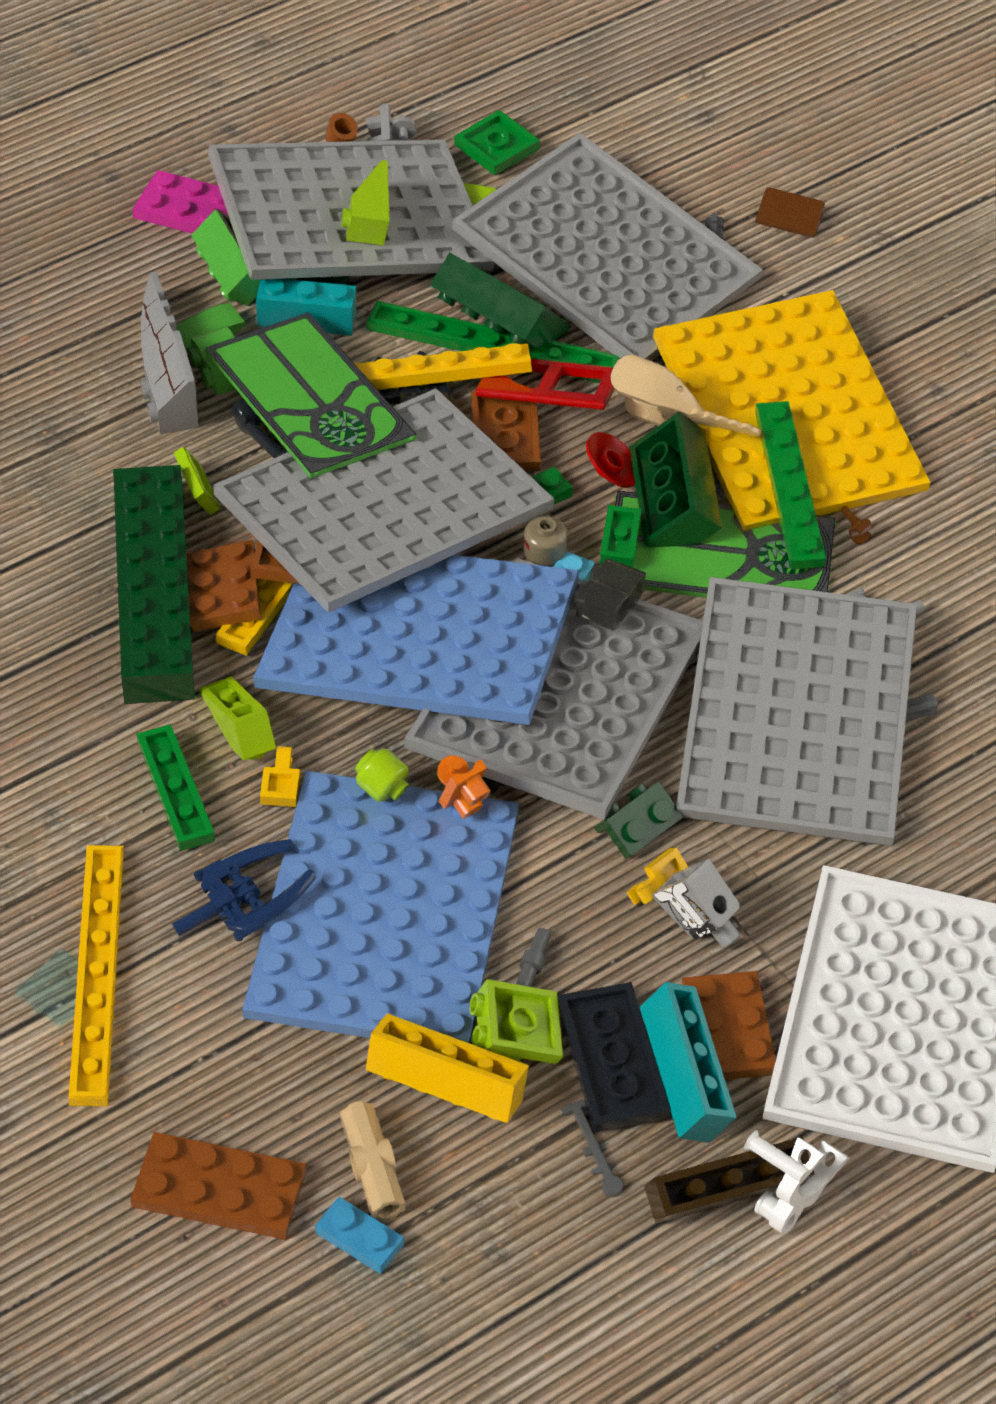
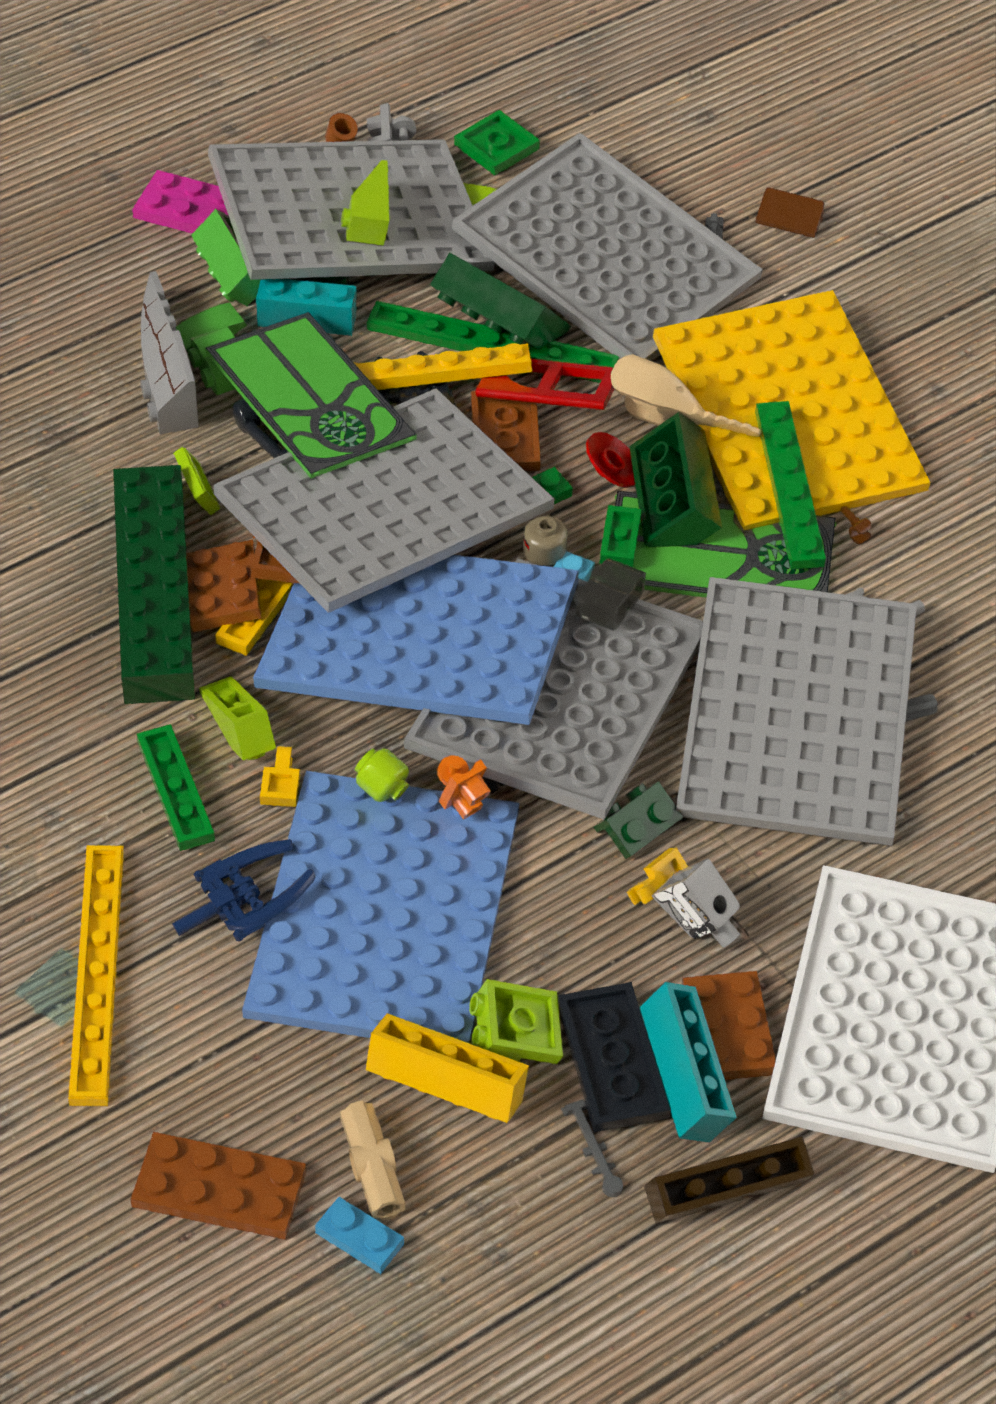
(533, 958): dark grey bar -> none
(793, 1199): white piece -> none

